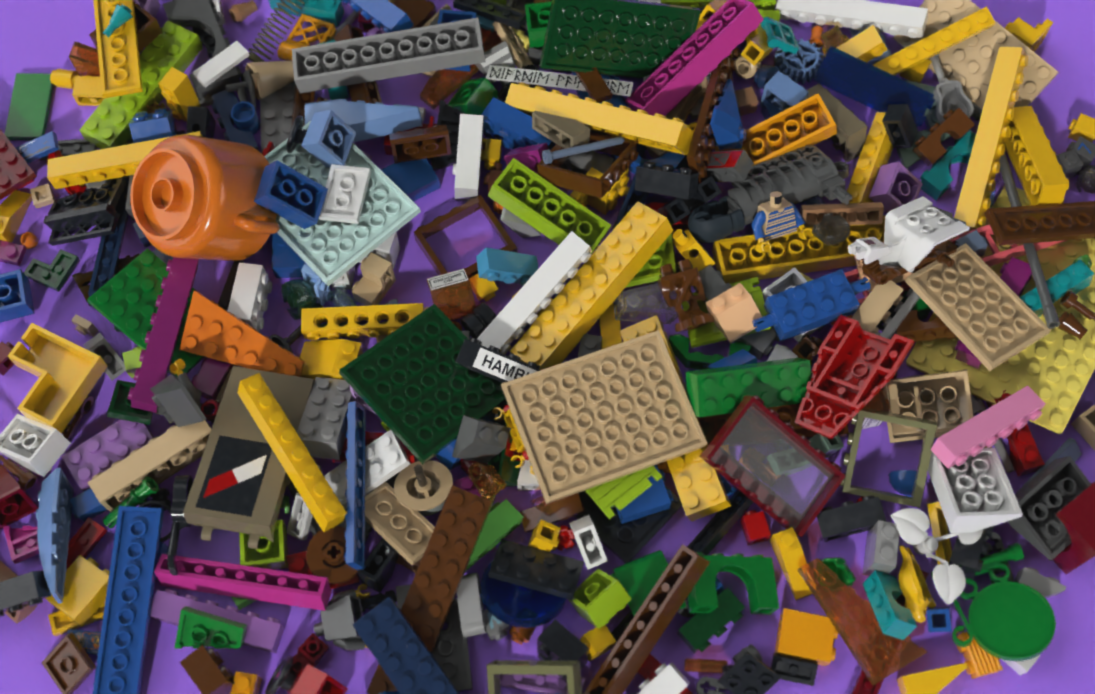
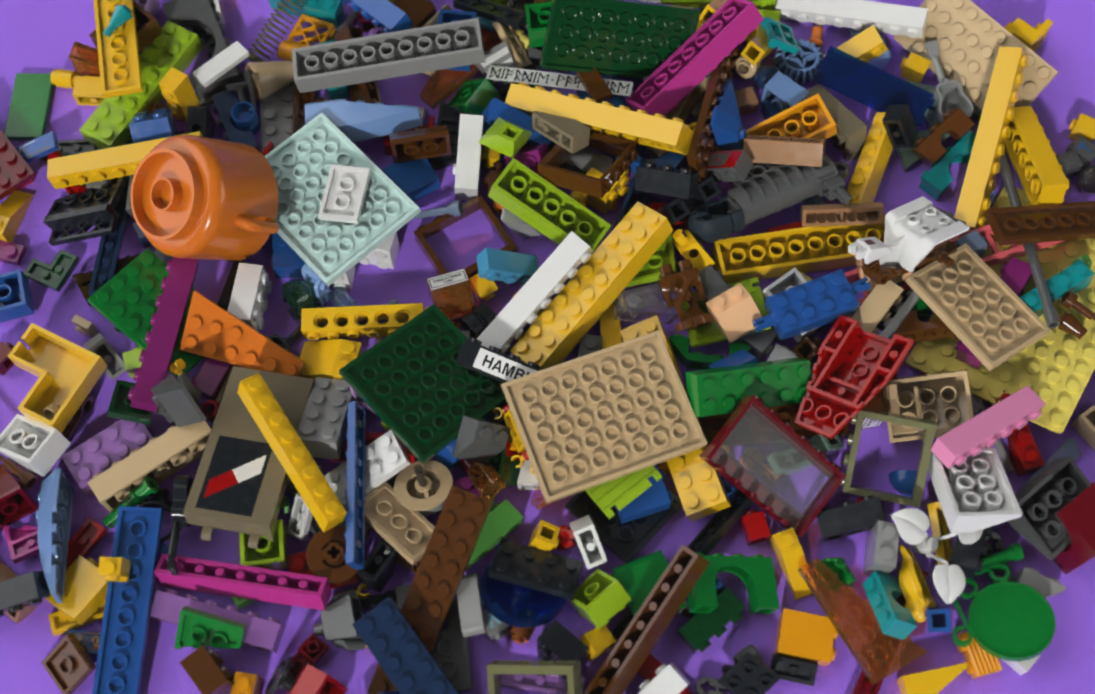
(31, 240): orange hinge -> none
(42, 195): tan plate -> none
(50, 411): none -> tan hinge
(86, 505): blue brick -> none
(114, 569): none -> yellow brick
(242, 11): medium nougat cone -> none
(290, 194): blue brick -> none
(326, 138): medium blue piece -> none
(376, 280): tan brick -> none
(454, 209): none -> sand blue piece
(505, 137): none -> lime slope
(549, 156): sand blue bar -> none
(553, 513): reddish brown tile -> none
(704, 665): clear orange axle -> none
(775, 220): torso -> none
(785, 150): none -> medium nougat brick
(831, 229): clear smoke hair -> none
(833, 38): clear yellow piece -> none
(895, 186): medium lavender brick -> none
(937, 42): yellow plate -> none

